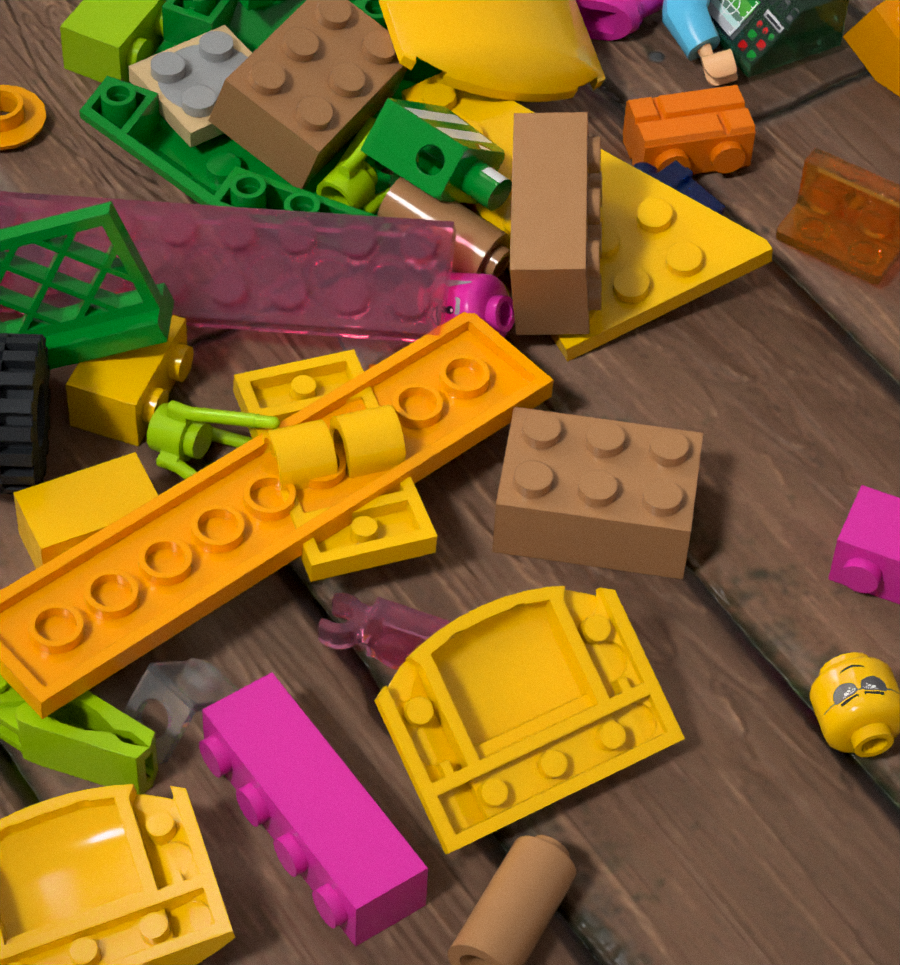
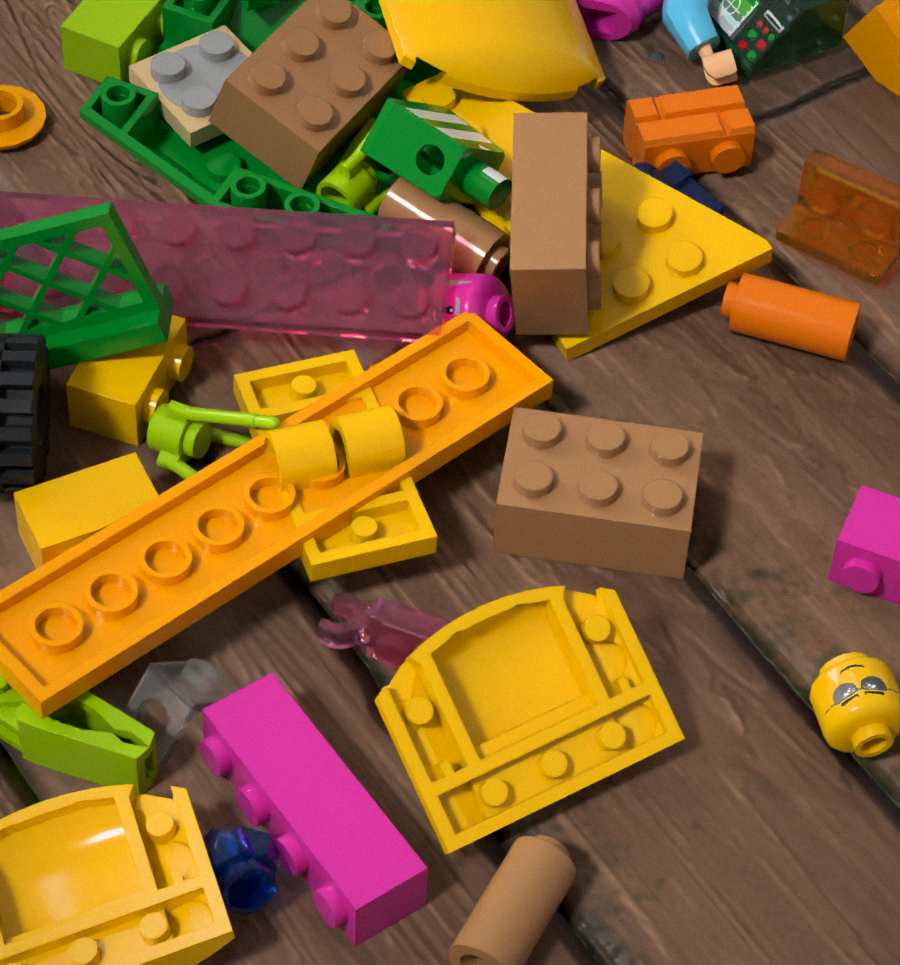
(243, 866): none -> clear blue rock
(791, 315): none -> orange brick

